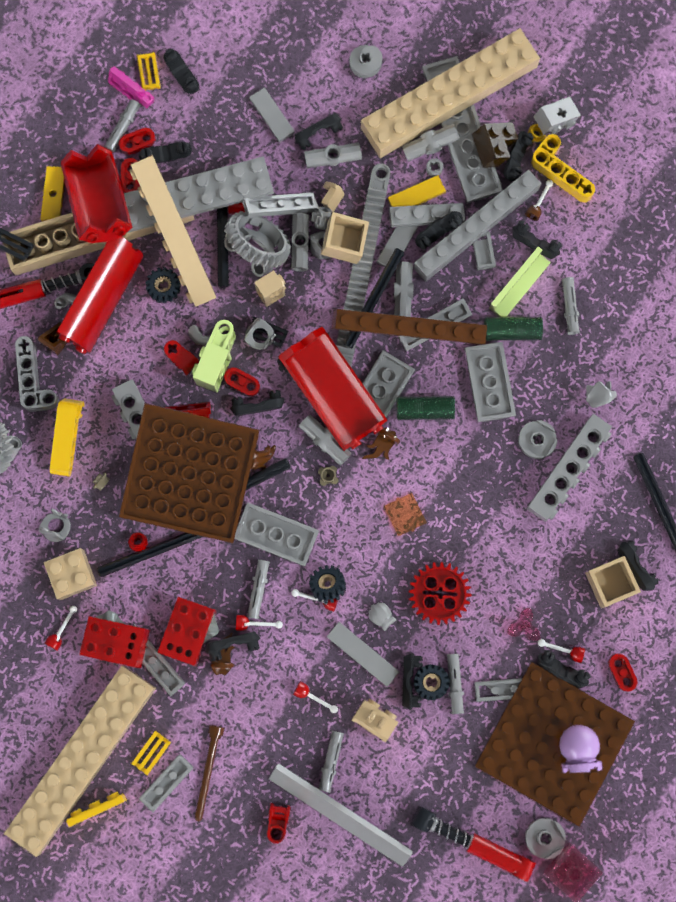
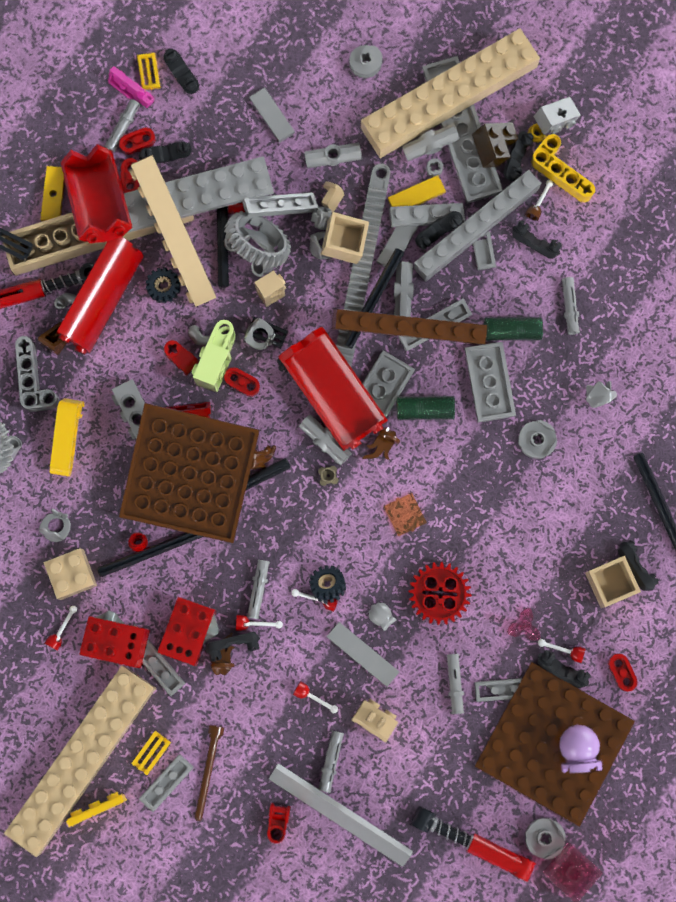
(100, 481): dark tan plate -> none
(240, 409): black piece -> none
(276, 534): light grey plate -> none
(300, 230): light grey piece -> none
(302, 137): black piece -> none
(408, 699): black piece -> none
(431, 671): black bush -> none
(519, 284): yellowish green fence -> none
(593, 426): light grey brick -> none

